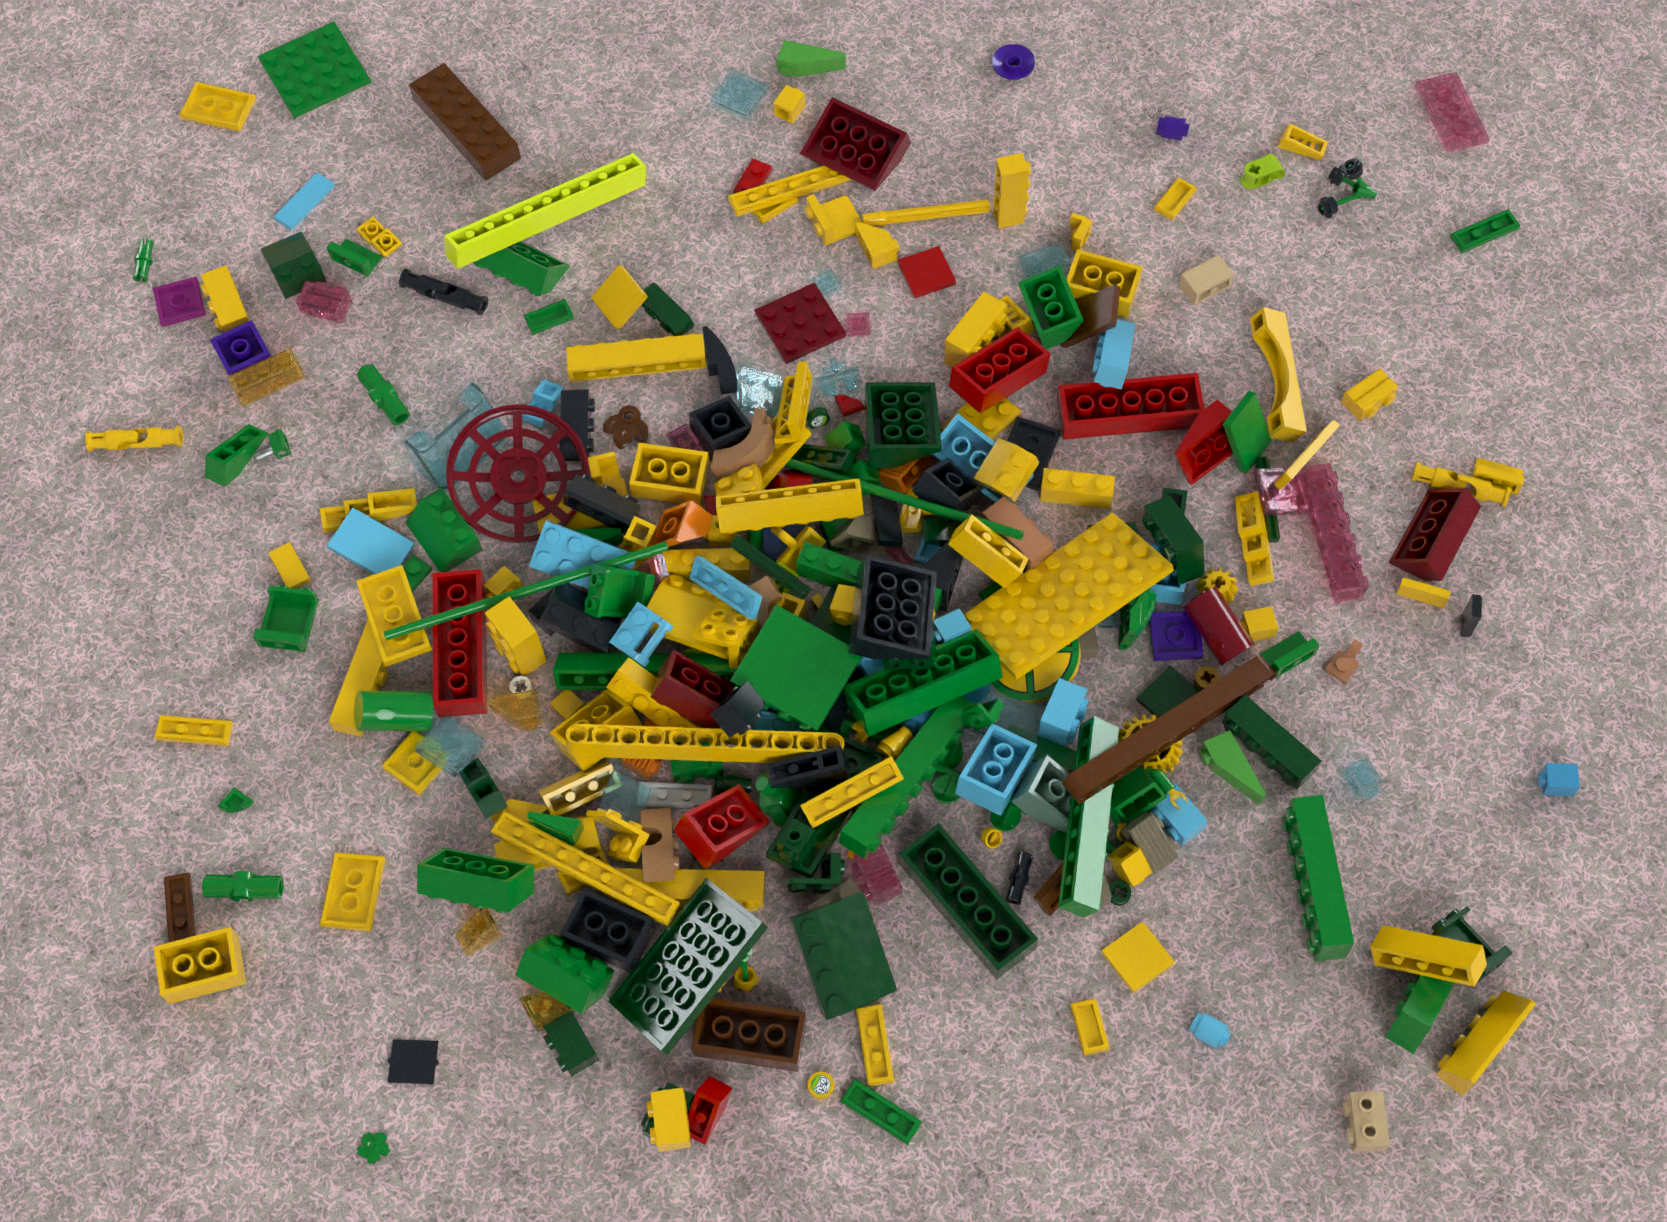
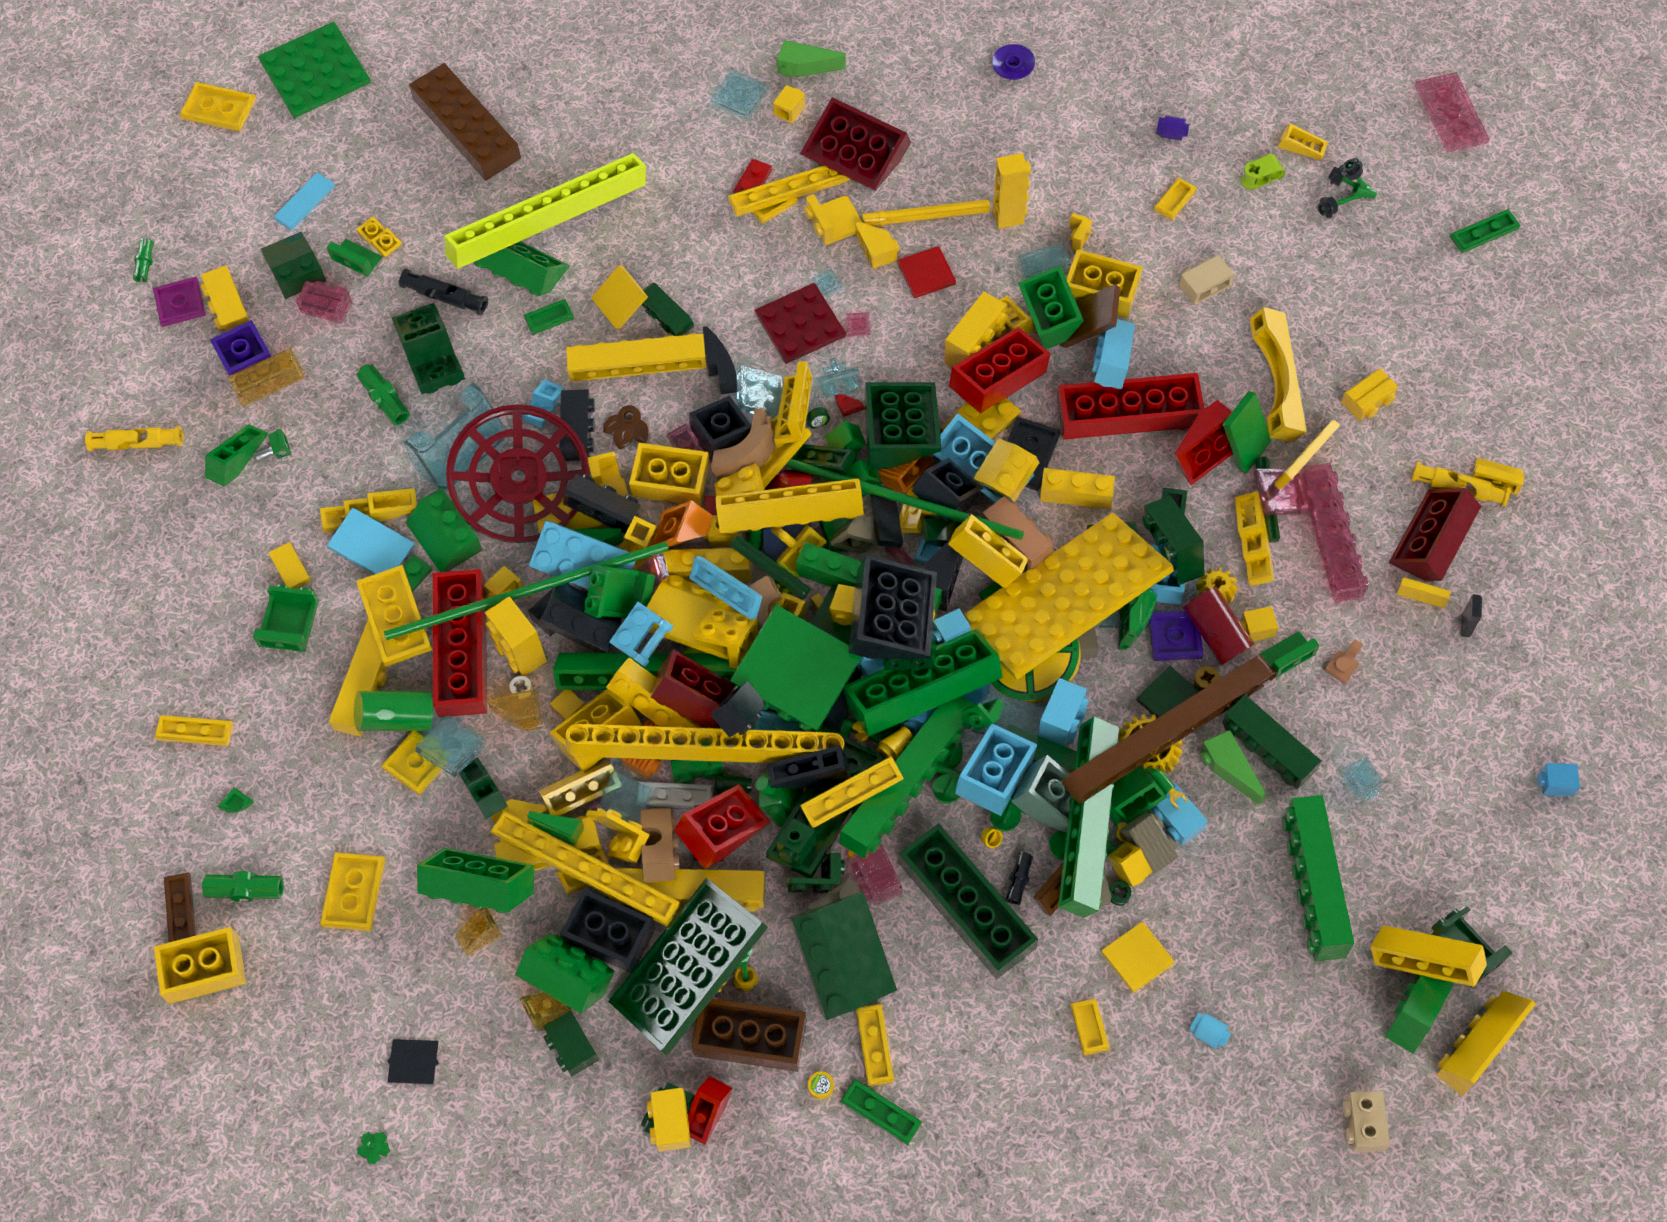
(428, 349): none -> dark green bracket

